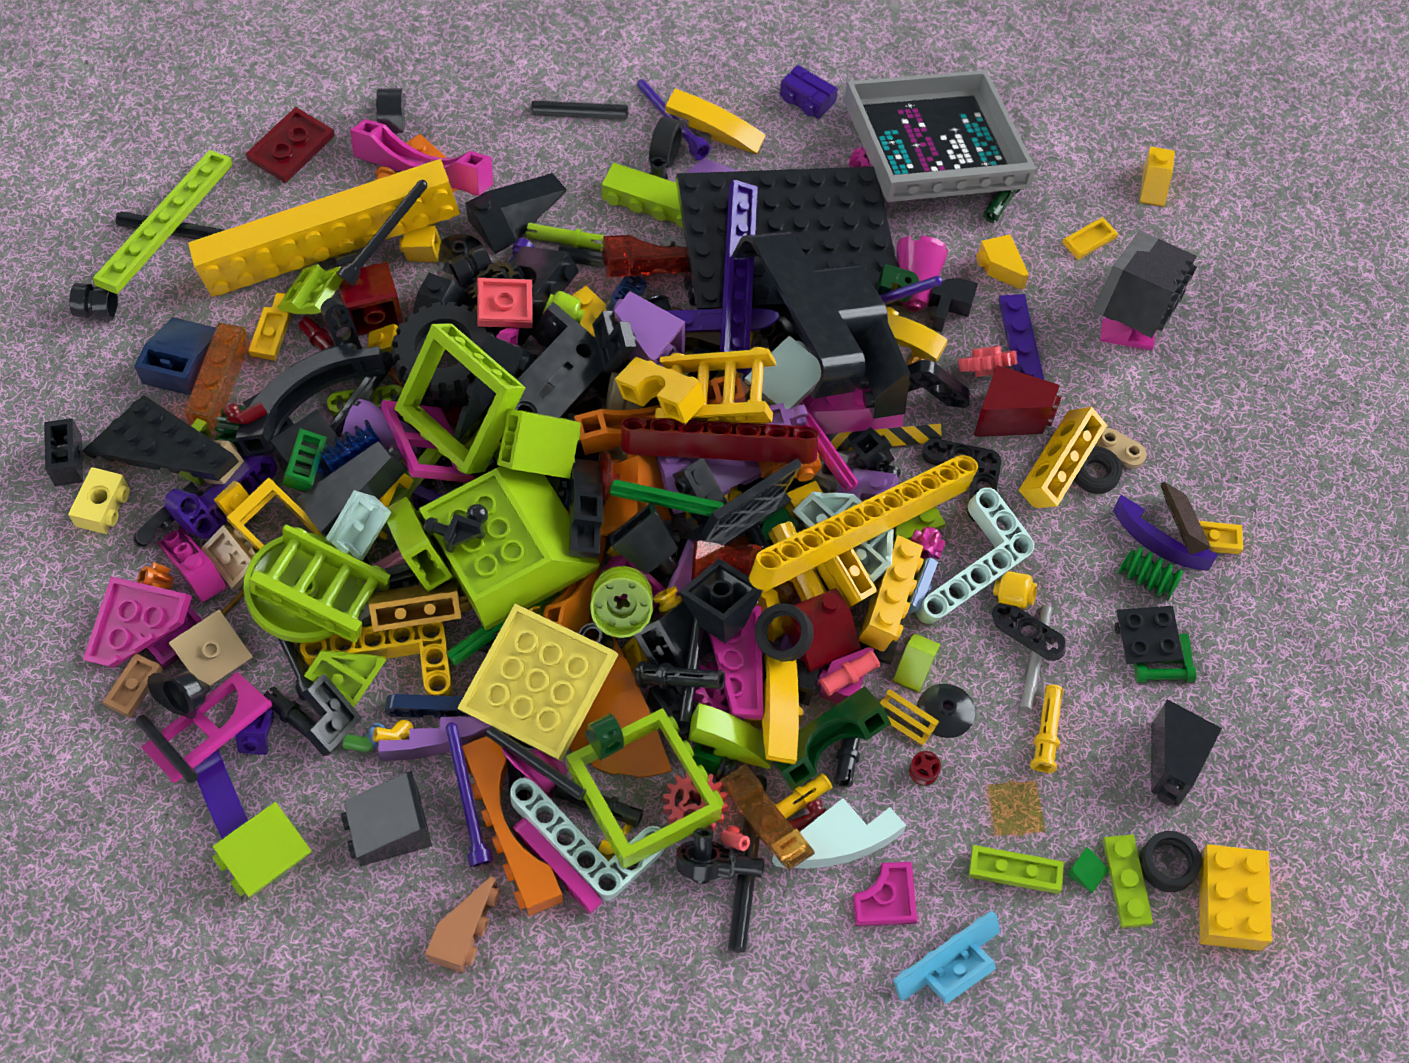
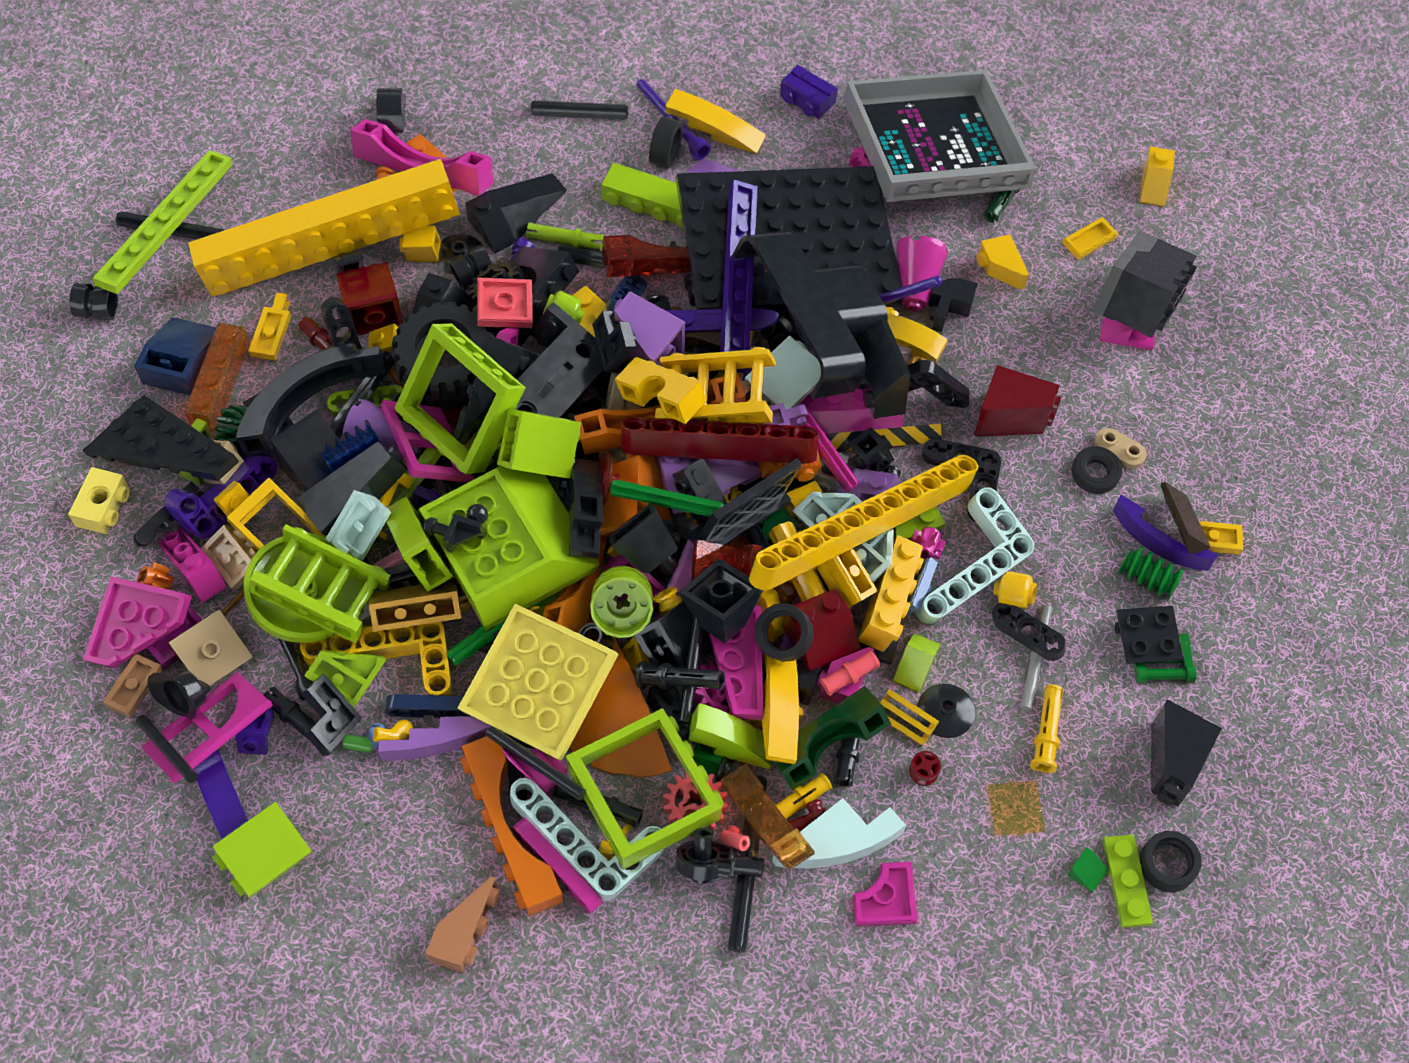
(63, 452): black brick -> none
(238, 416): dark red arm -> none
(290, 144): dark red plate -> none
(298, 477): green slope -> none
(311, 290): lime slope -> none
(351, 271): black piece -> none
(386, 821): slope -> none
(479, 851): dark purple piece -> none
(603, 734): dark green leg -> none
(658, 167): black pin -> none
(895, 278): dark green leg -> none
(954, 964): medium azure bracket -> none
(986, 359): coral gear -> none
(1016, 869): lime plate -> none
(1020, 334): dark purple plate -> none
(1062, 457): yellow brick -> none
(1235, 898): yellow brick -> none

